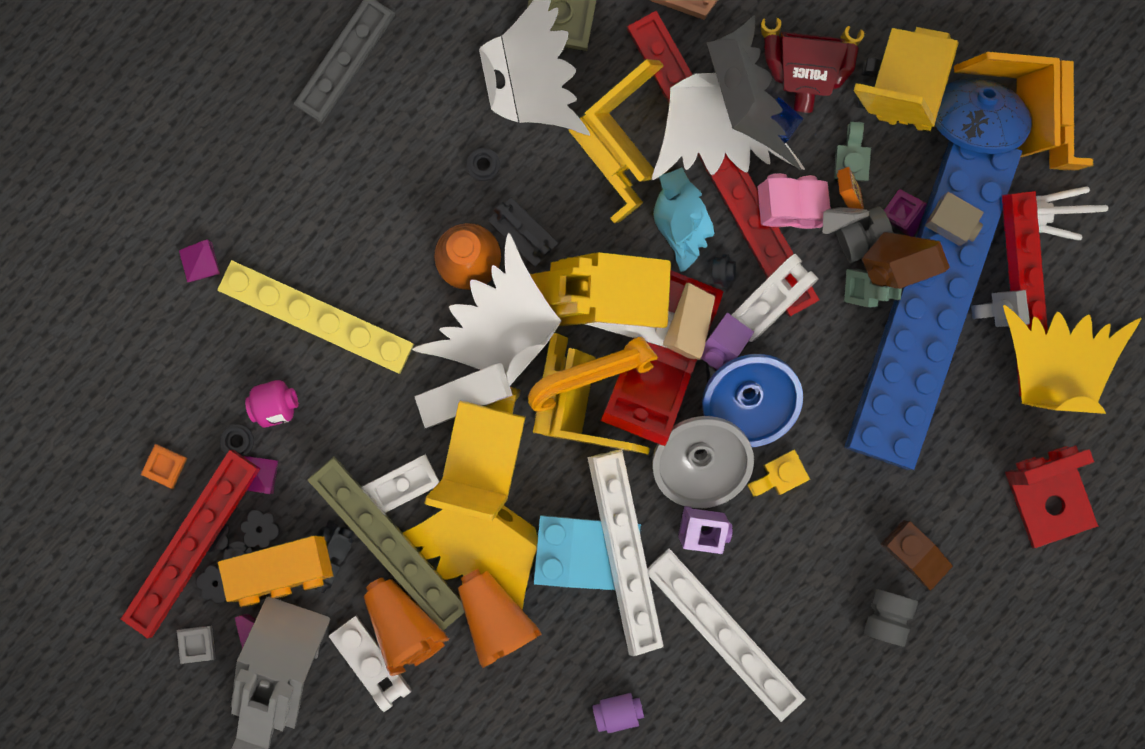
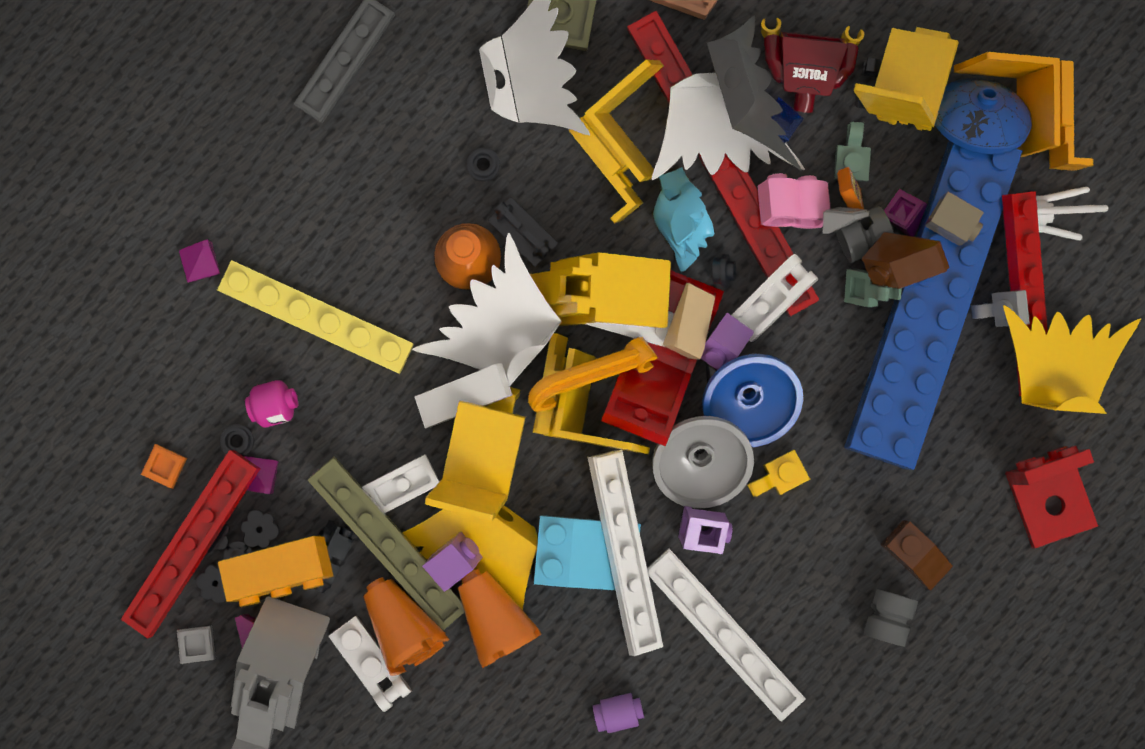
(453, 561): none -> medium lavender brick

